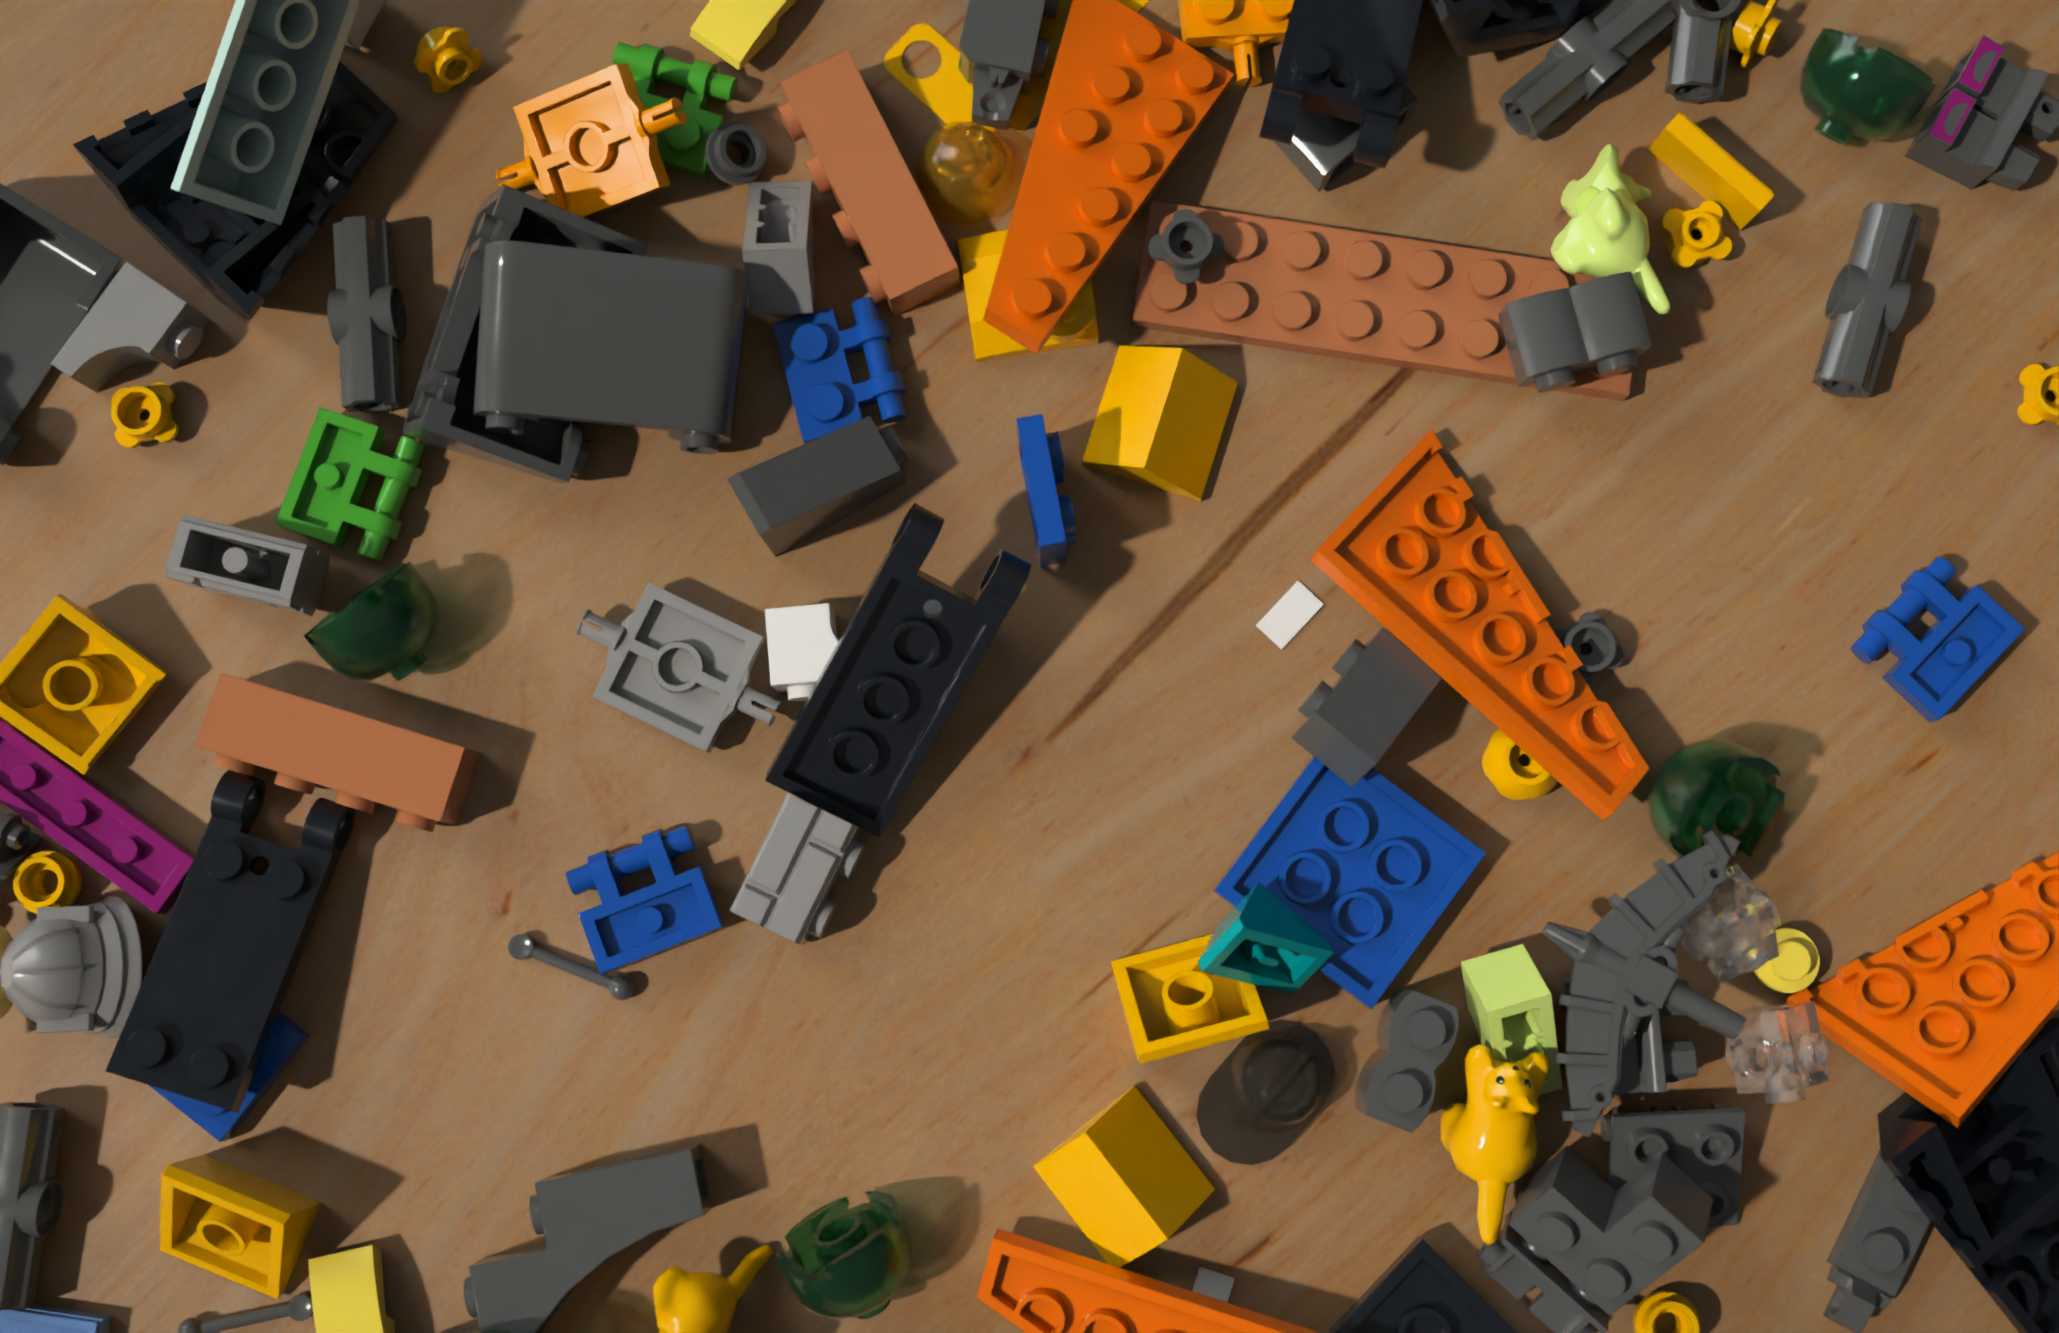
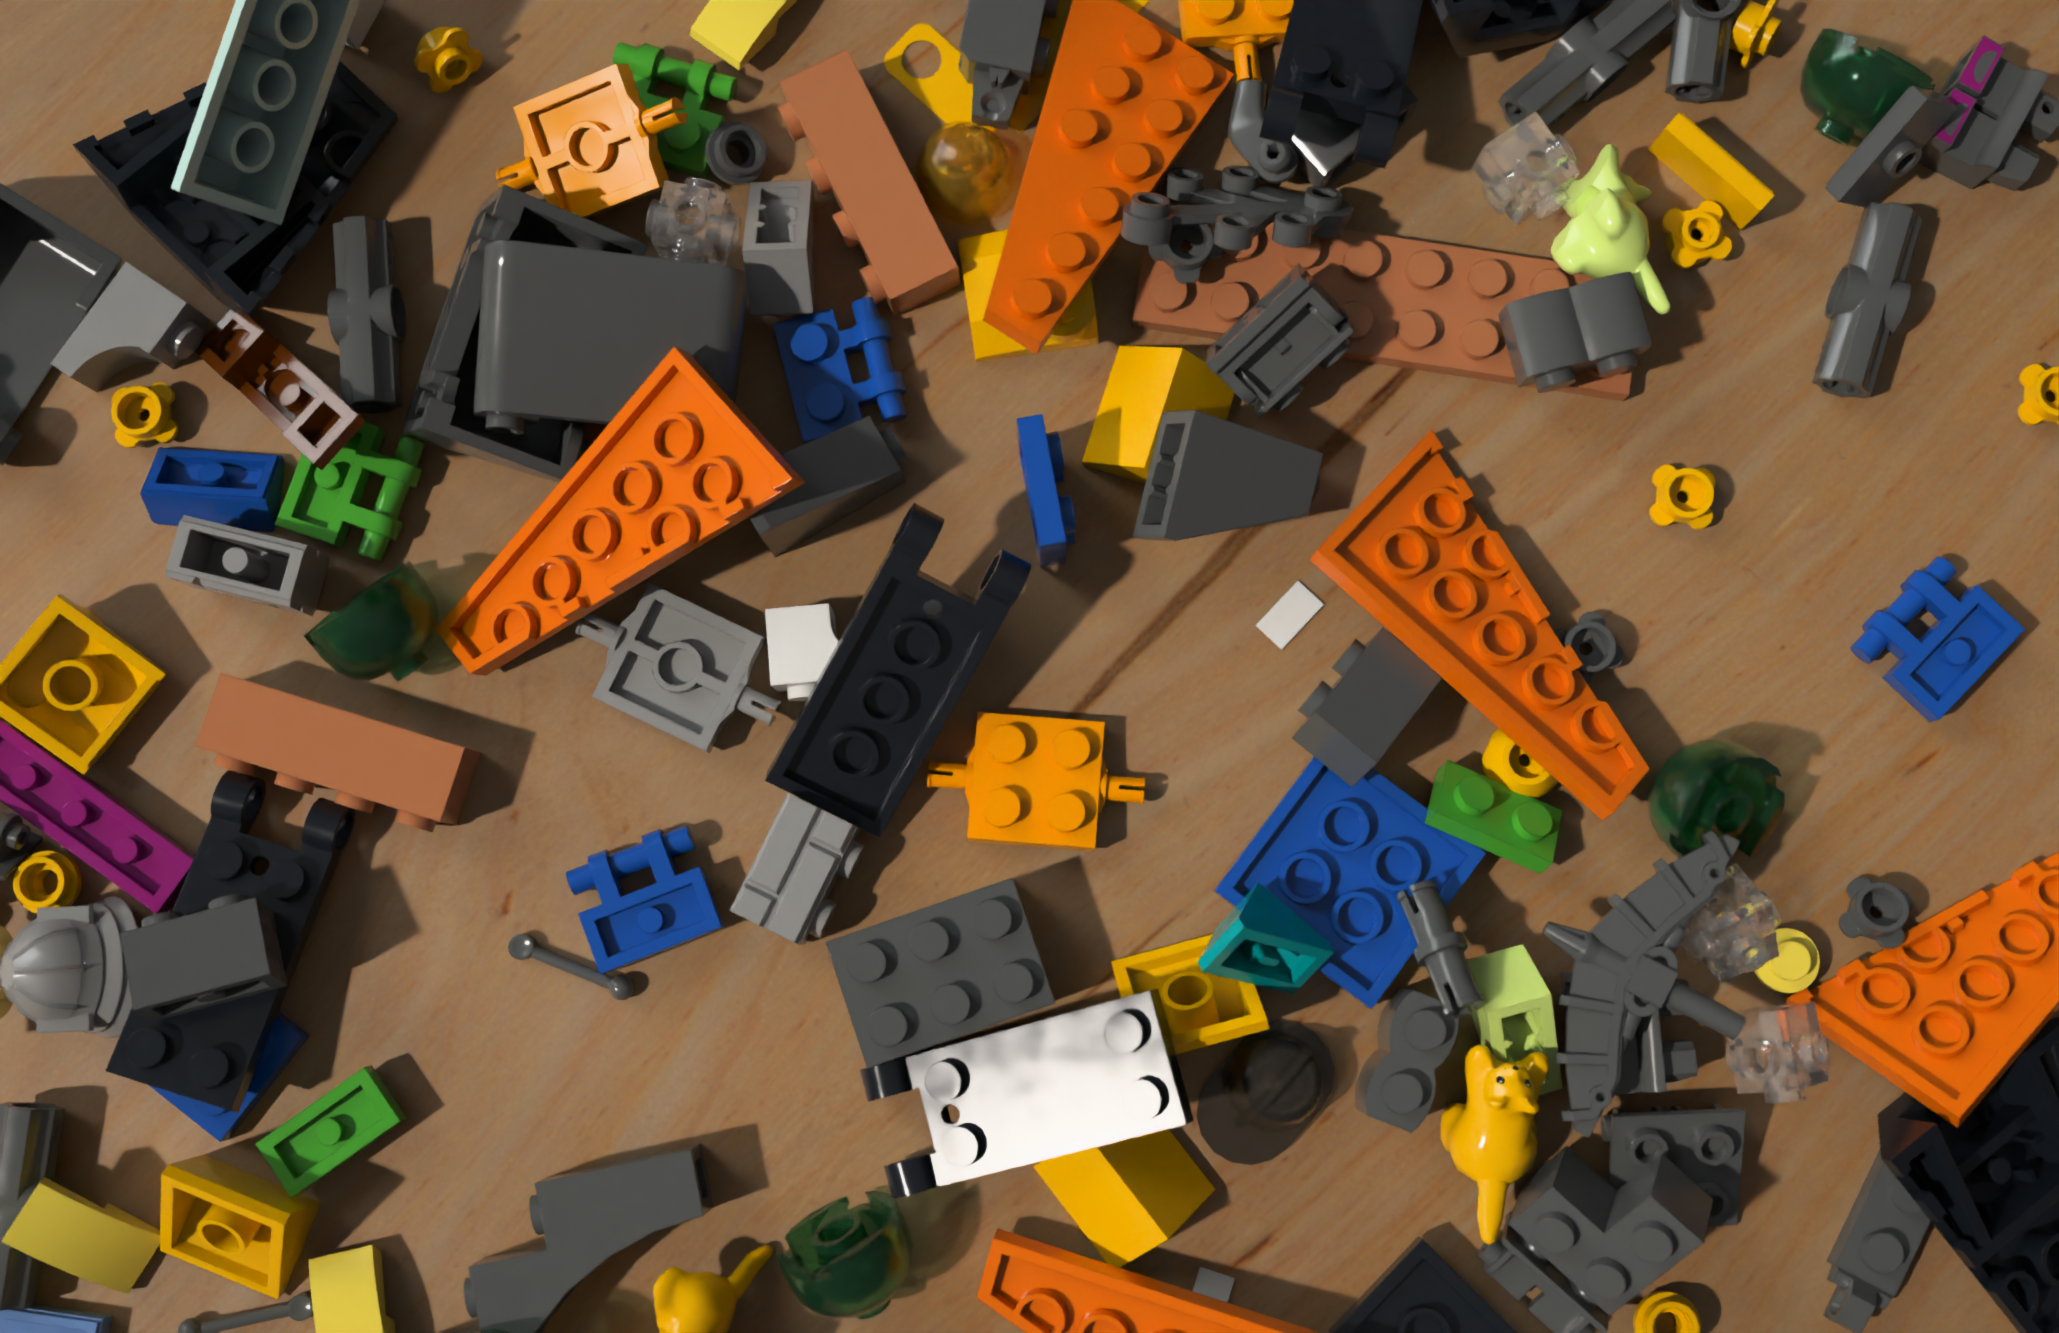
(83, 1237): none -> light yellow slope
(202, 957): none -> dark grey brick
(214, 487): none -> blue slope
(281, 387): none -> reddish brown slope
(331, 1131): none -> bright green plate
(643, 495): none -> orange wing
(705, 240): none -> clear brick
(940, 972): none -> dark grey brick
(1036, 781): none -> light orange plate
(1038, 1091): none -> hinge
(1222, 478): none -> dark grey slope
(1238, 210): none -> dark grey plant
(1270, 159): none -> dark grey arm
(1281, 342): none -> dark grey hinge
(1441, 949): none -> dark grey pin
(1493, 817): none -> bright green plate
(1527, 171): none -> clear brick
(1697, 485): none -> yellow plate
(1888, 899): none -> dark grey plate
(1891, 147): none -> dark grey plate

